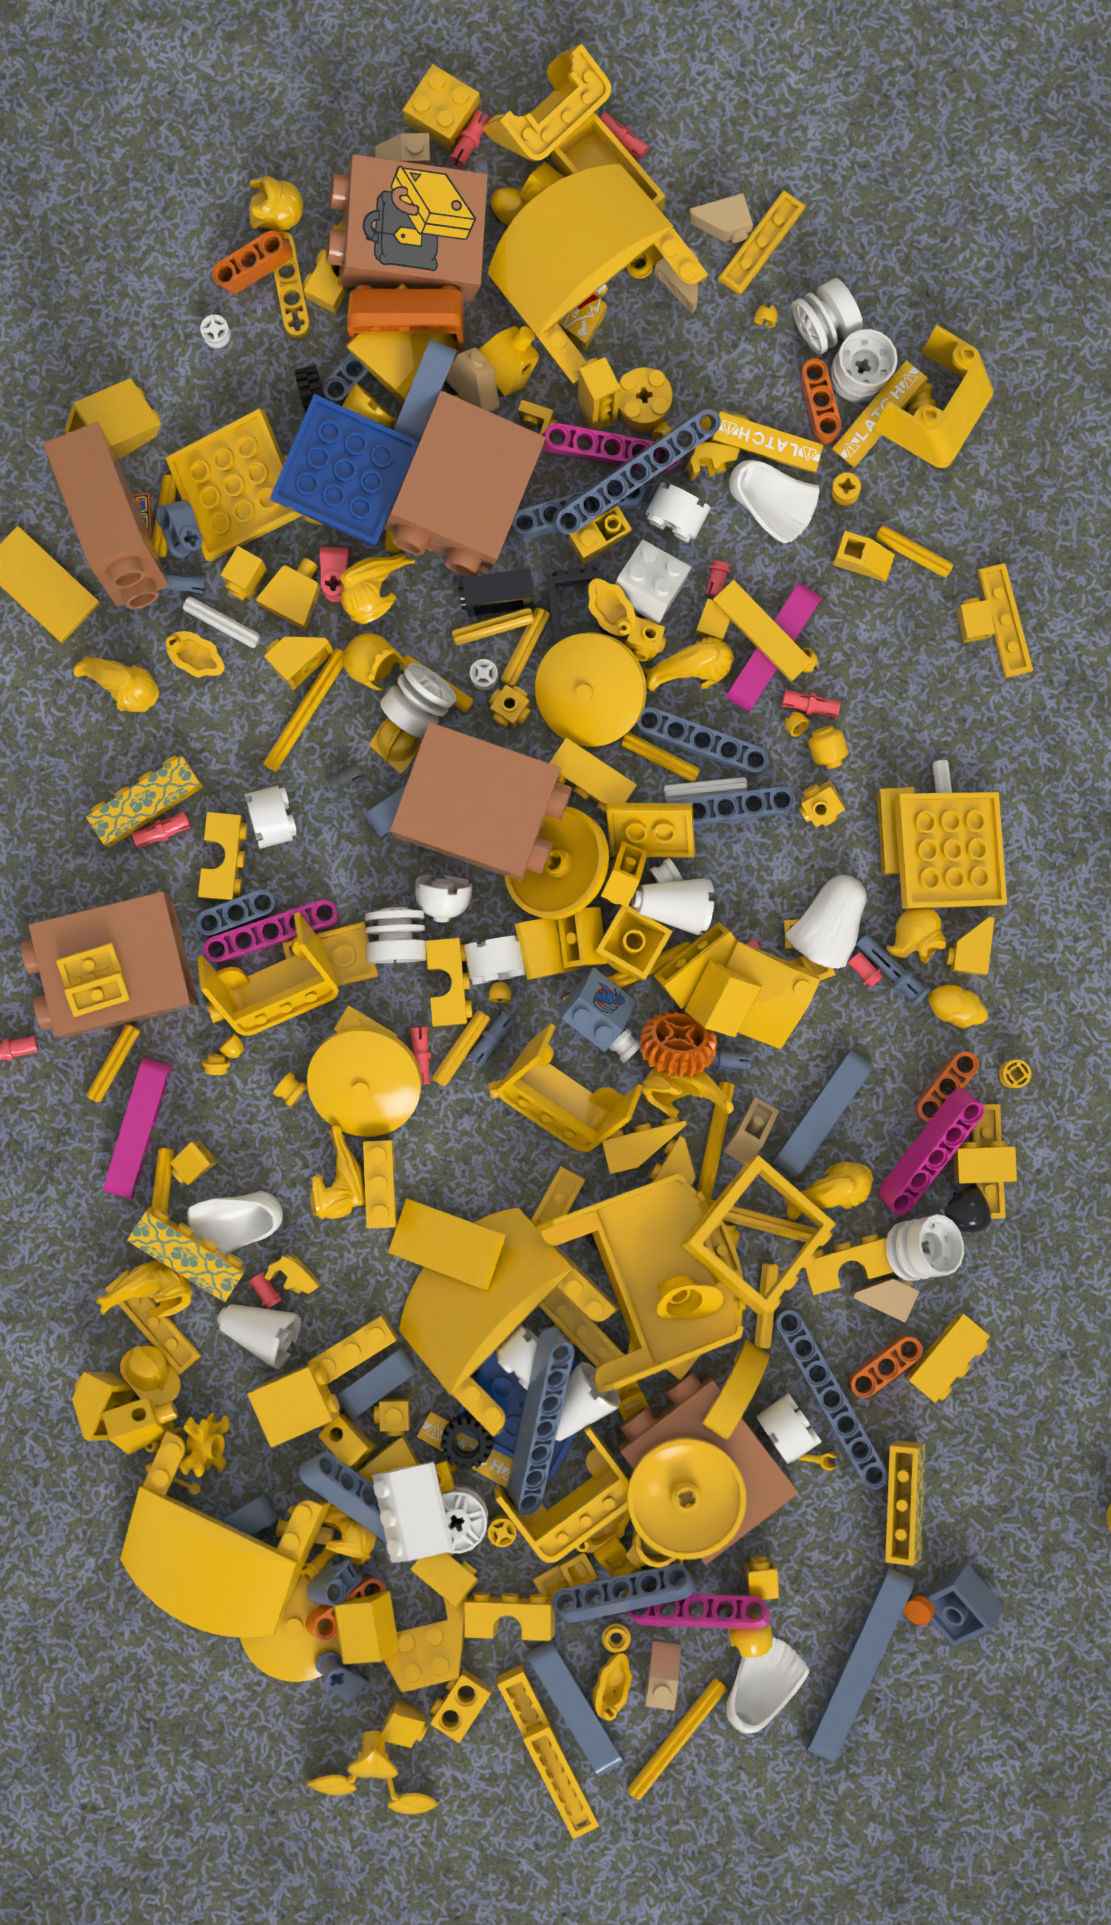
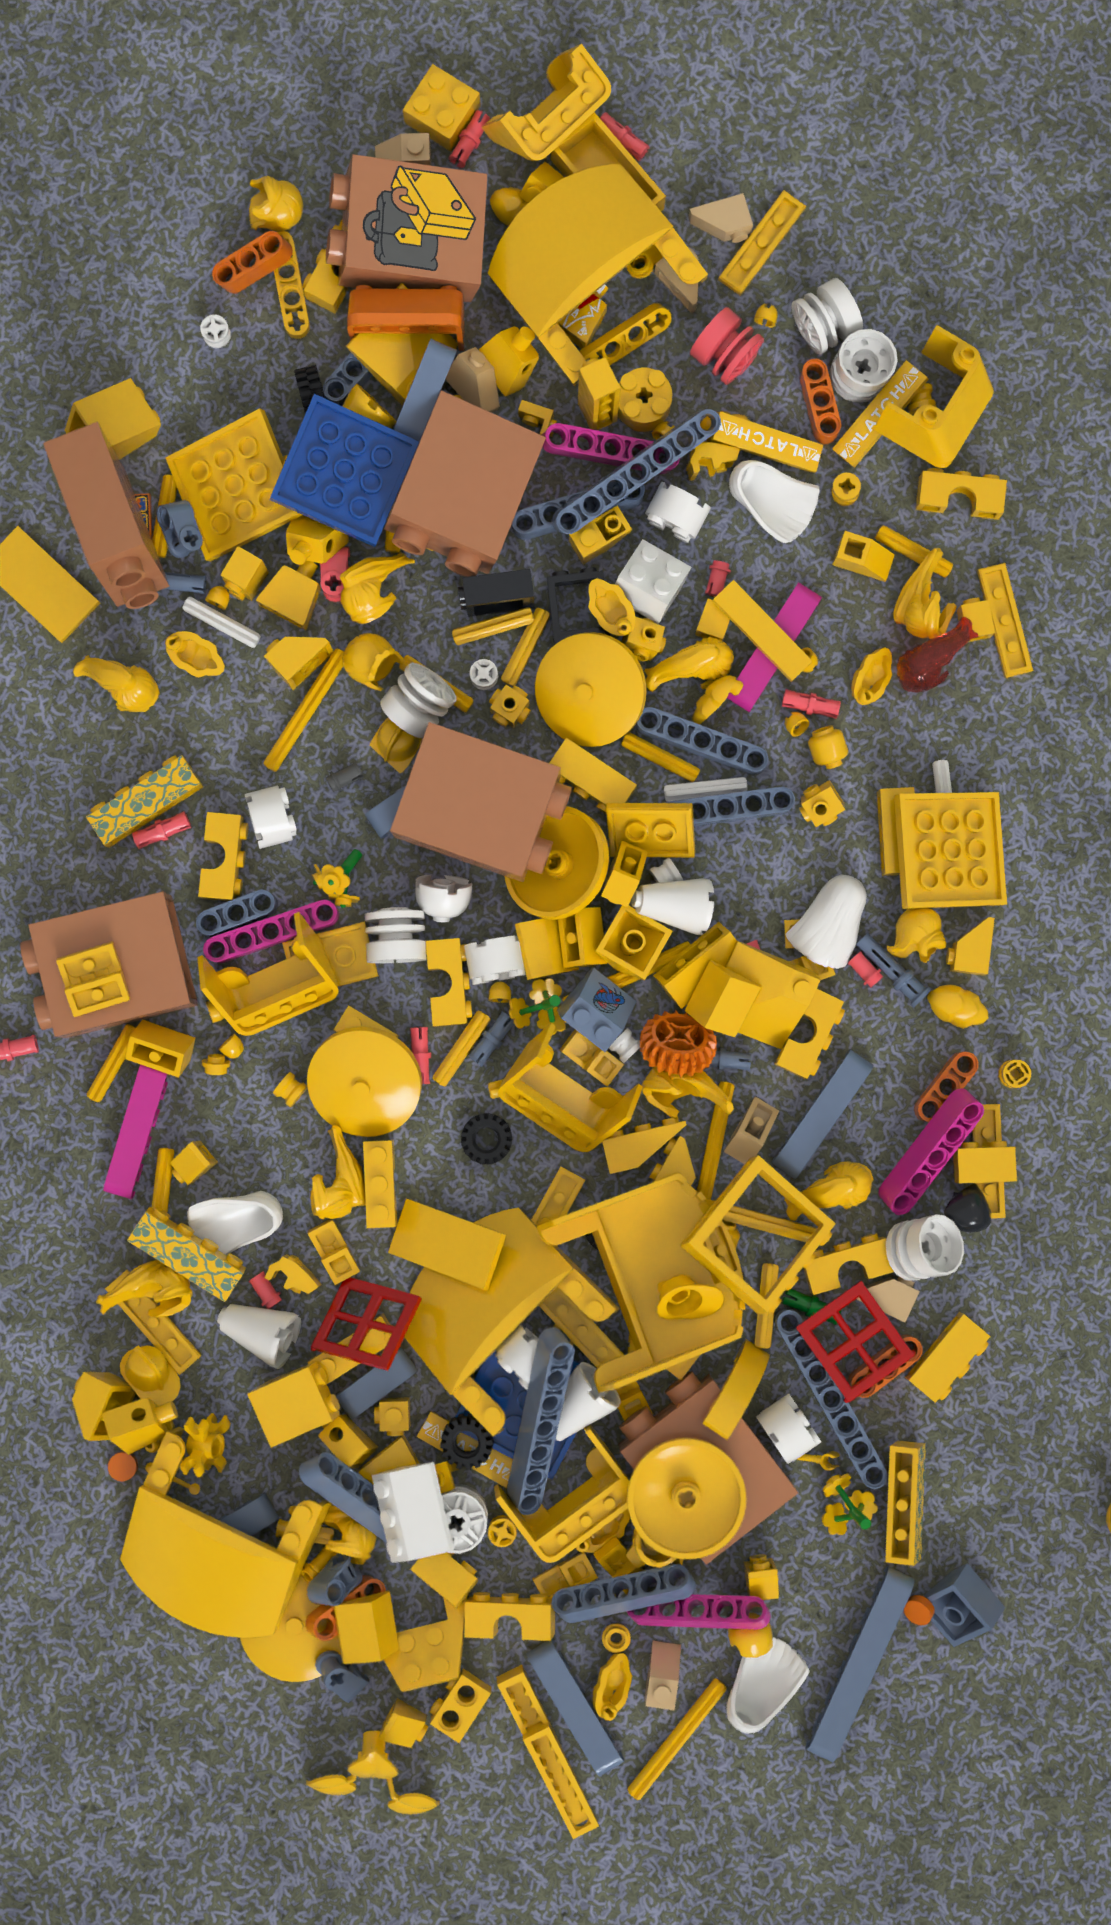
(122, 1466): none -> orange tile
(160, 1048): none -> yellow brick
(218, 595): none -> yellow hinge
(313, 541): none -> yellow torso
(333, 1251): none -> yellow slope
(337, 880): none -> yellow plant
(365, 1322): none -> red window
(469, 1133): none -> black tyre
(545, 997): none -> yellow plant
(591, 1058): none -> yellow slope
(620, 334): none -> yellow beam
(714, 696): none -> yellow arm
(726, 345): none -> coral wheel
(802, 1057): none -> yellow arch
(806, 1303): none -> green pin
(854, 1341): none -> red window
(860, 1506): none -> yellow plant
(873, 671): none -> yellow arm
(916, 609): none -> yellow hair
(920, 667): none -> clear red hair
(984, 492): none -> yellow arch

